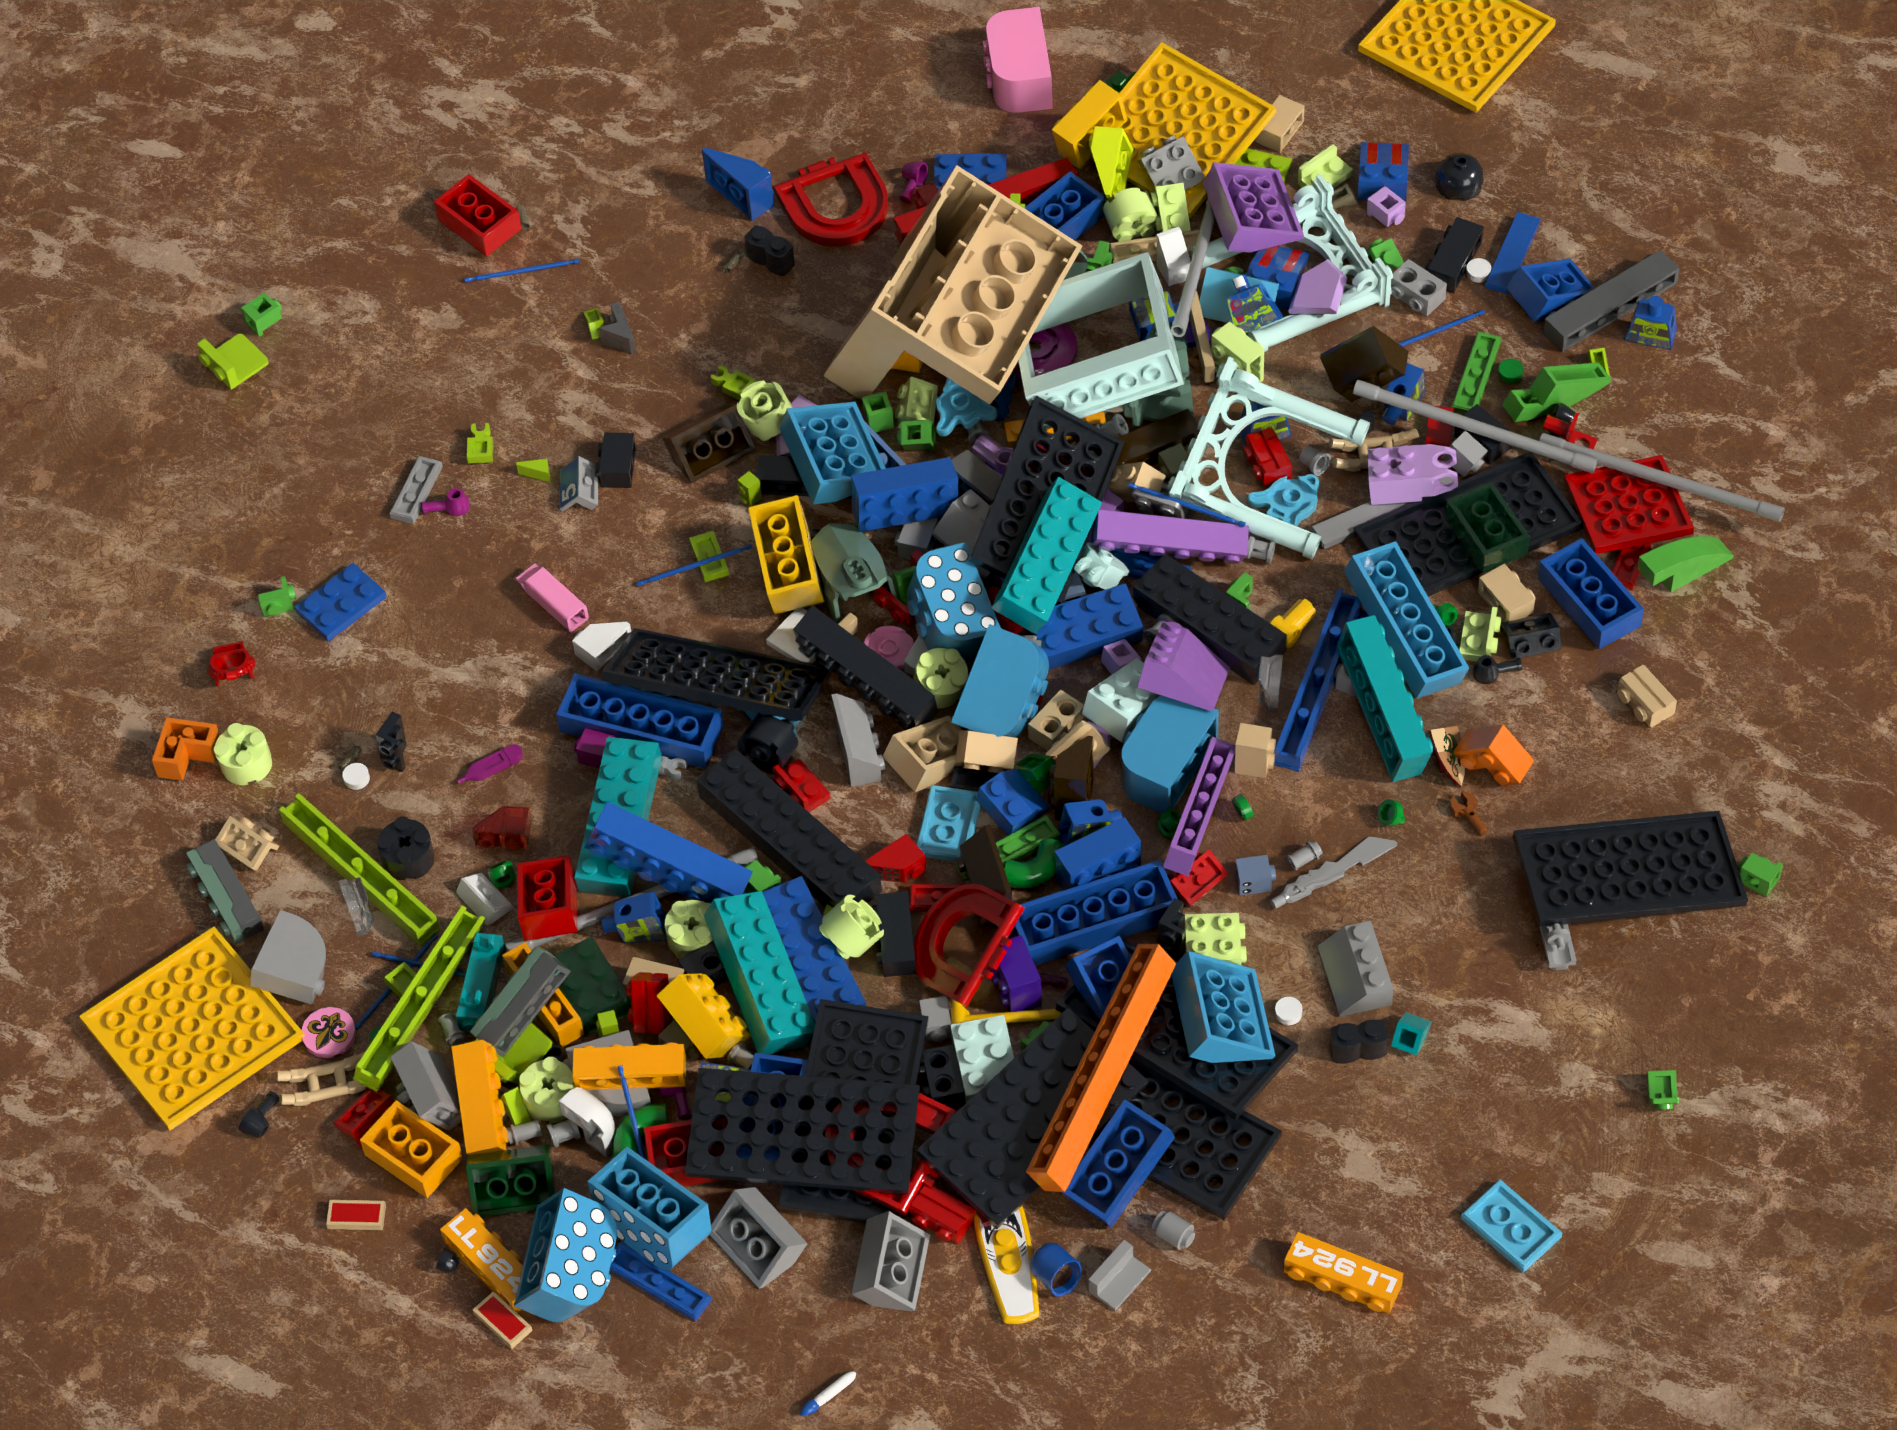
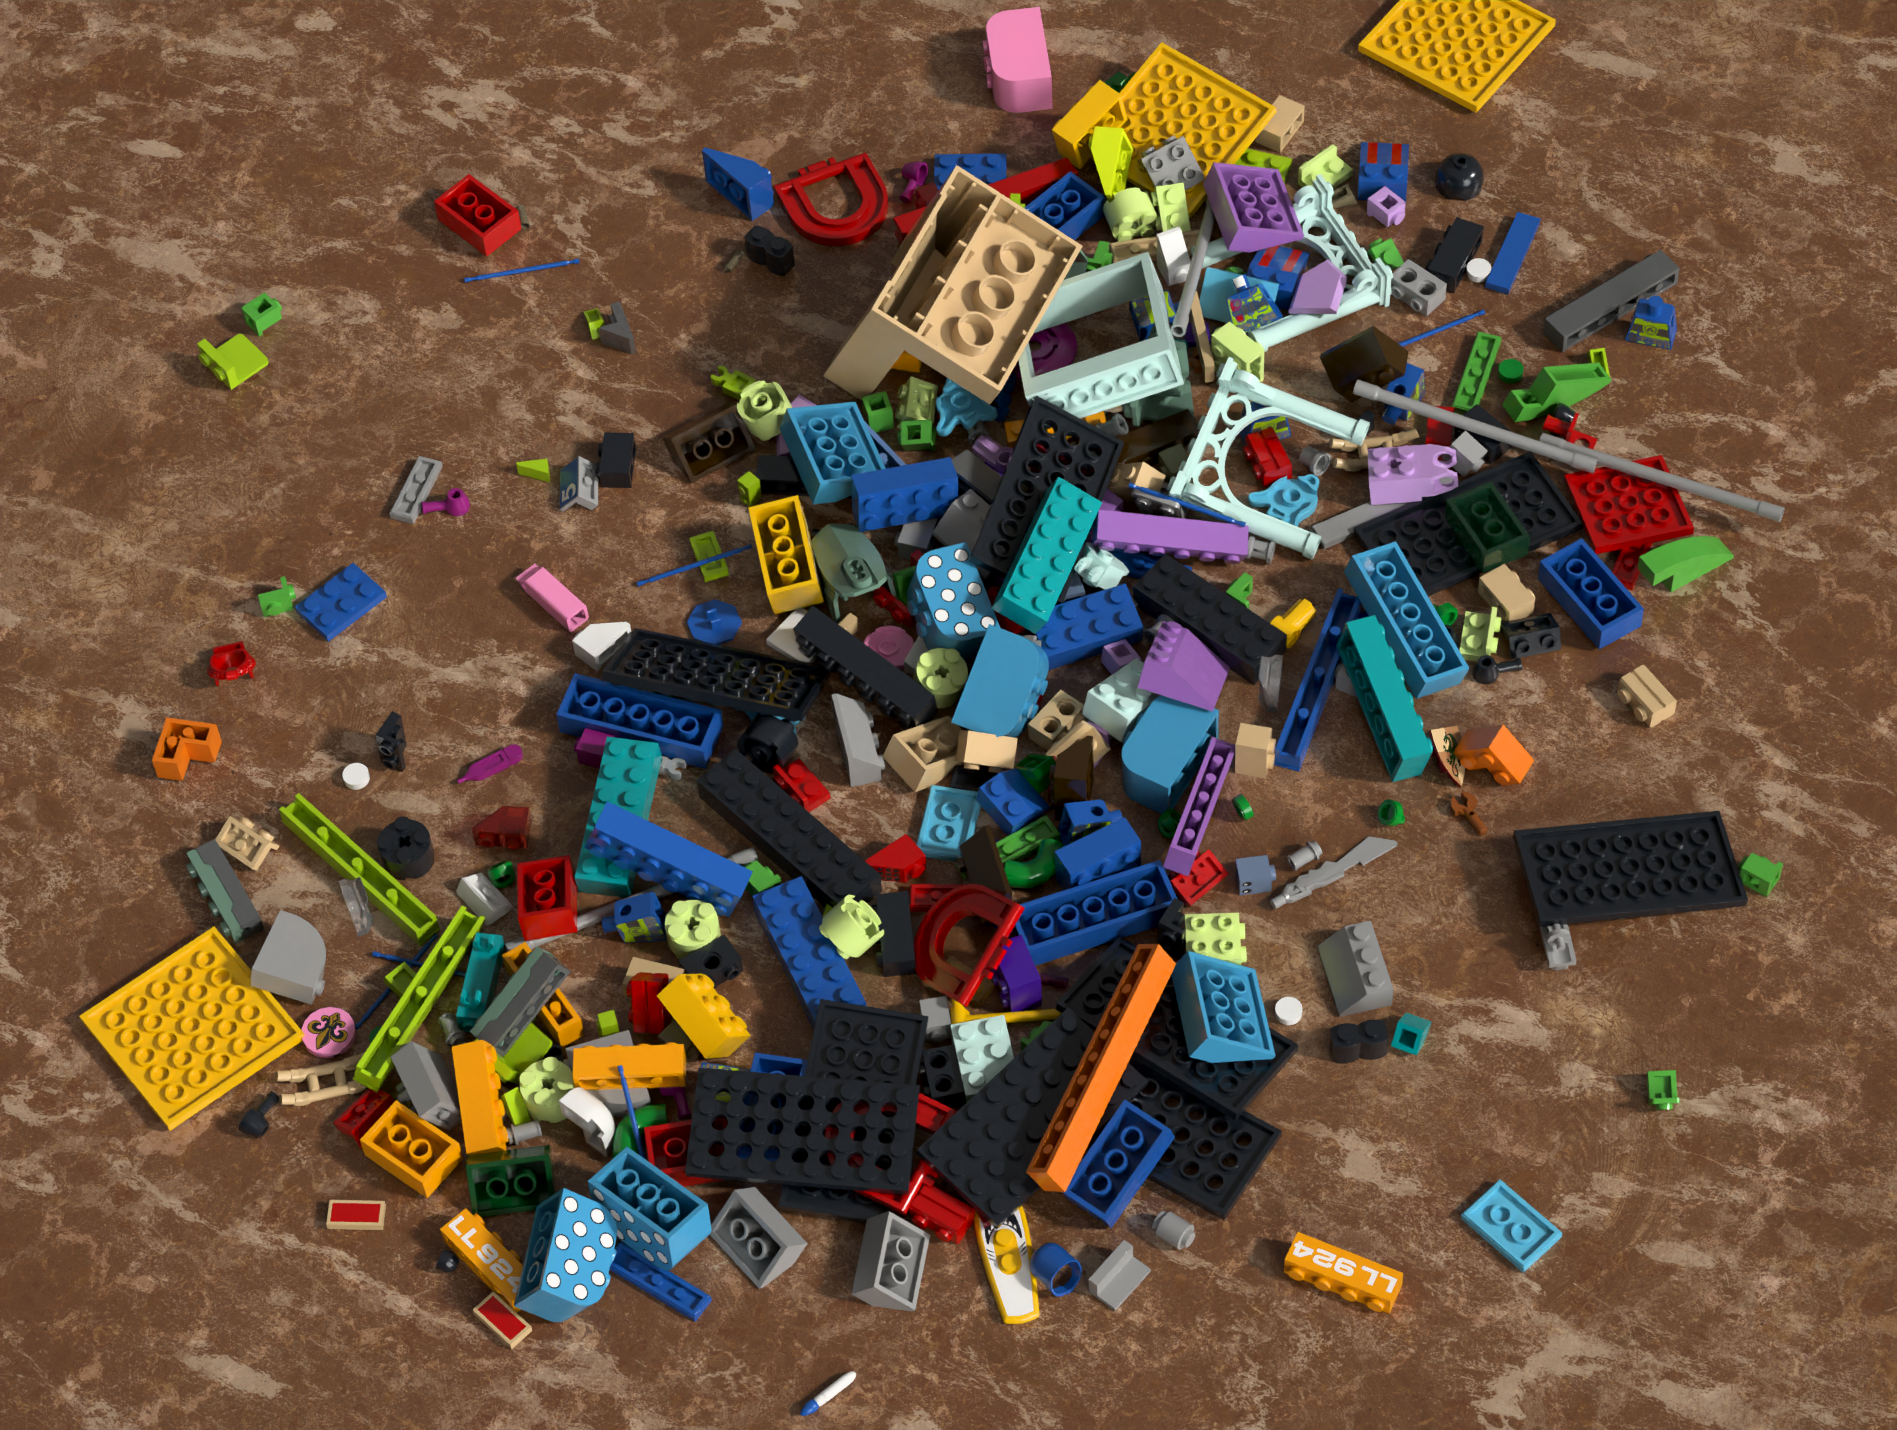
(243, 754): yellowish green brick -> none
(350, 757): dark tan piece -> none
(480, 445): lime plate -> none
(562, 1132): light grey bush -> none
(592, 984): clear green brick -> none
(714, 622): none -> blue piece
(741, 1056): light grey bush -> none
(760, 973): teal brick -> none
(1099, 973): blue slope -> none
(1548, 287): blue slope -> none

